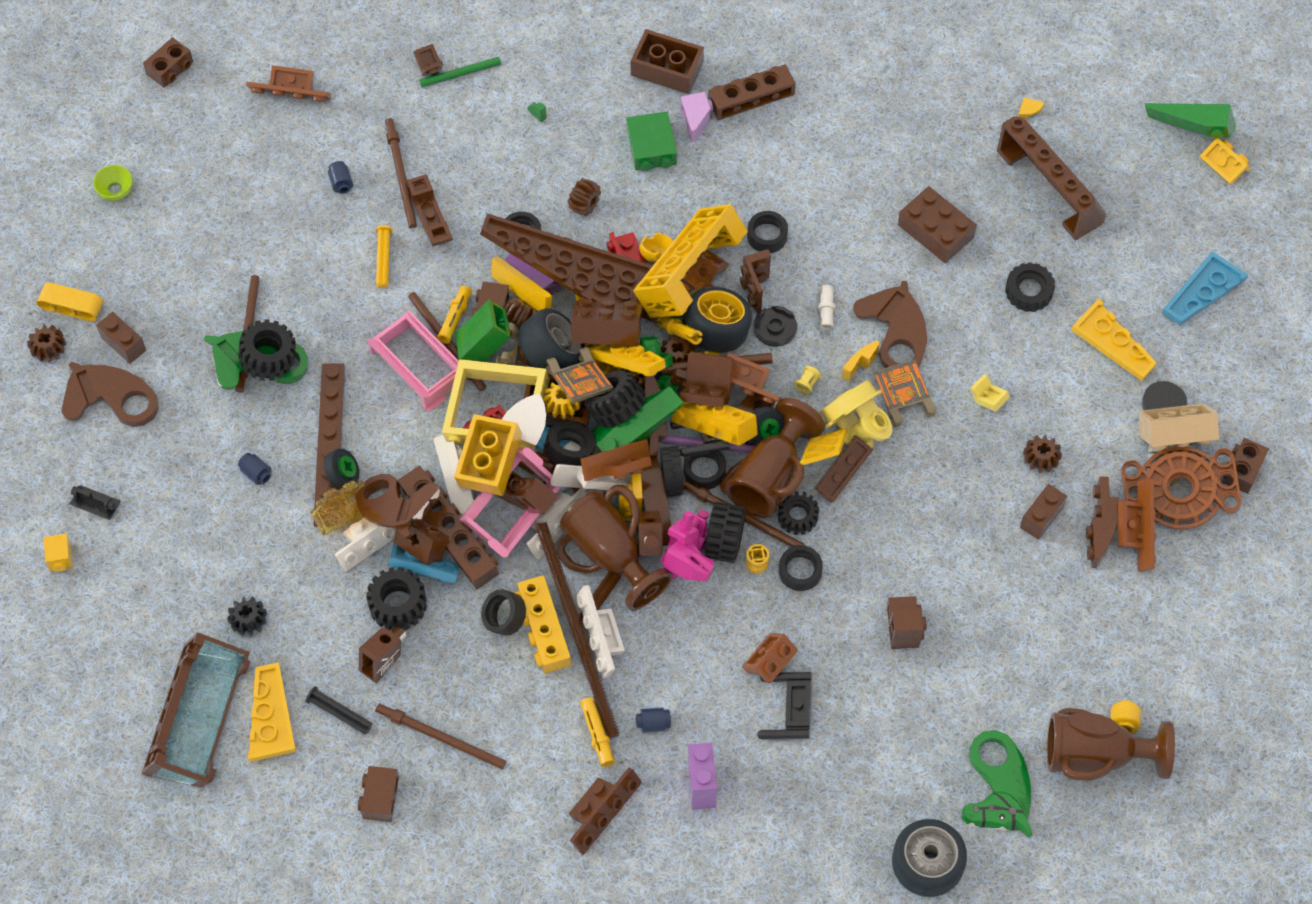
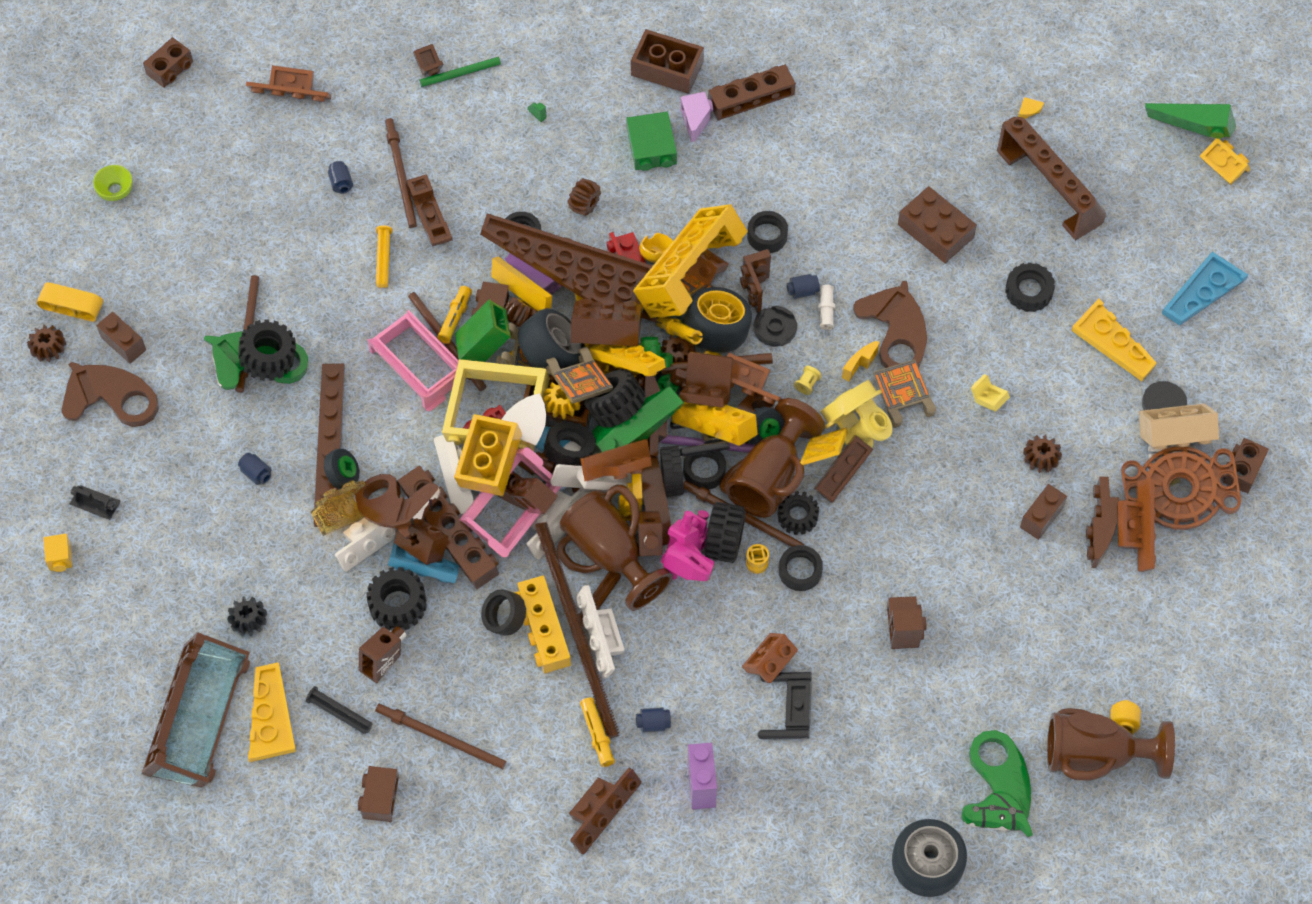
(803, 286): none -> dark blue brick

